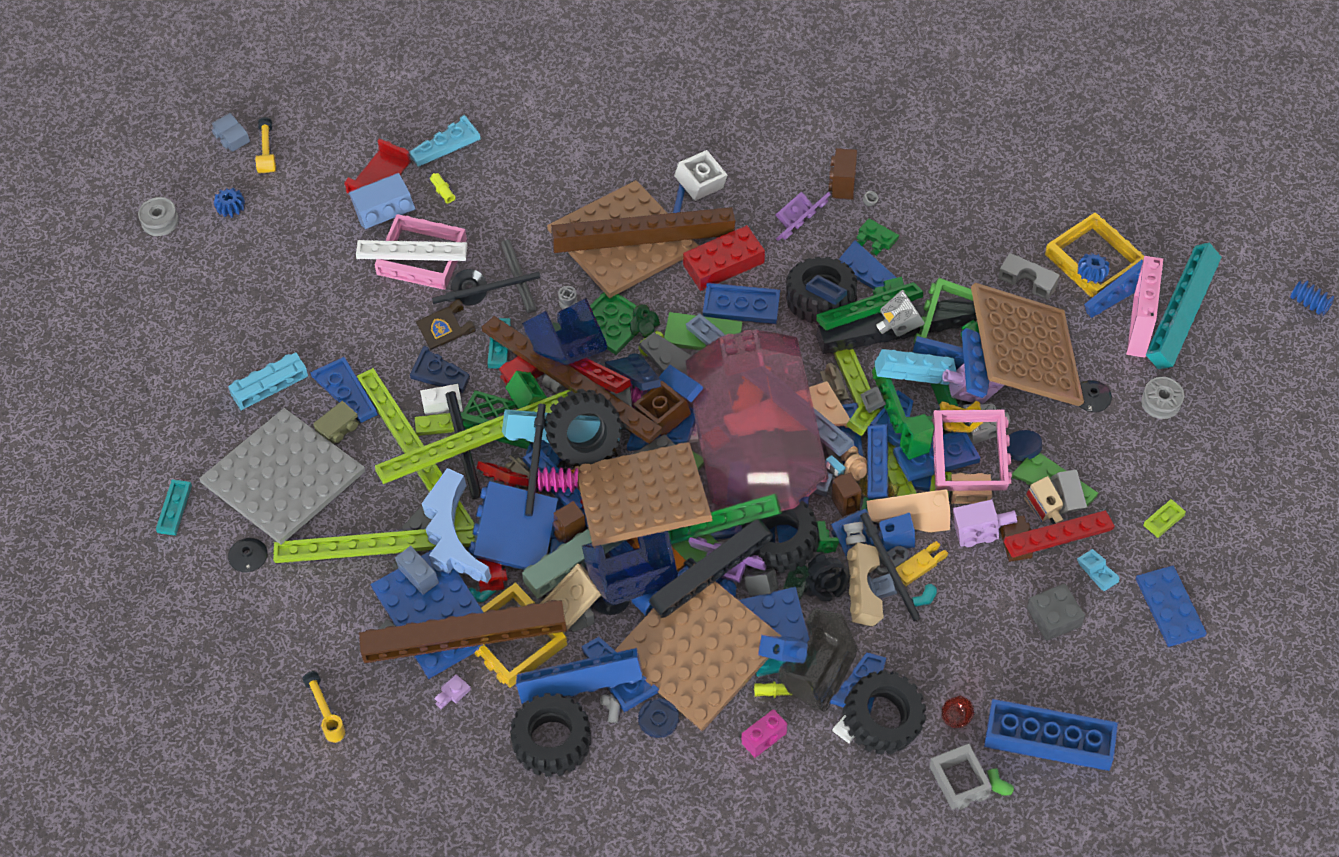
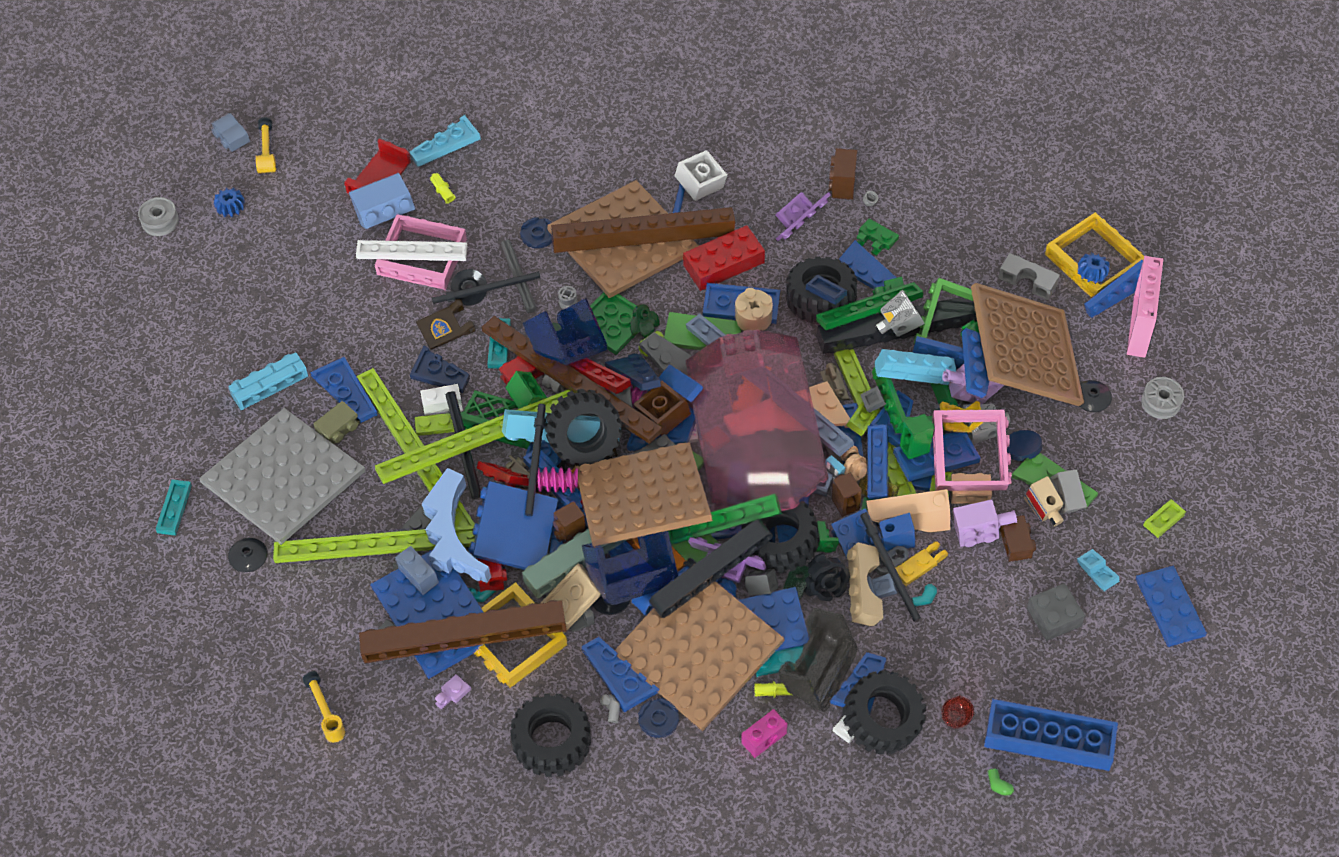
(533, 235): none -> dark blue tile
(581, 675): blue brick -> none
(753, 310): none -> tan brick
(790, 648): blue torso -> none
(854, 528): light grey wheel -> none
(950, 759): light grey window -> none
(1058, 533): red plate -> none
(1183, 306): teal brick -> none
(1312, 297): blue piece -> none

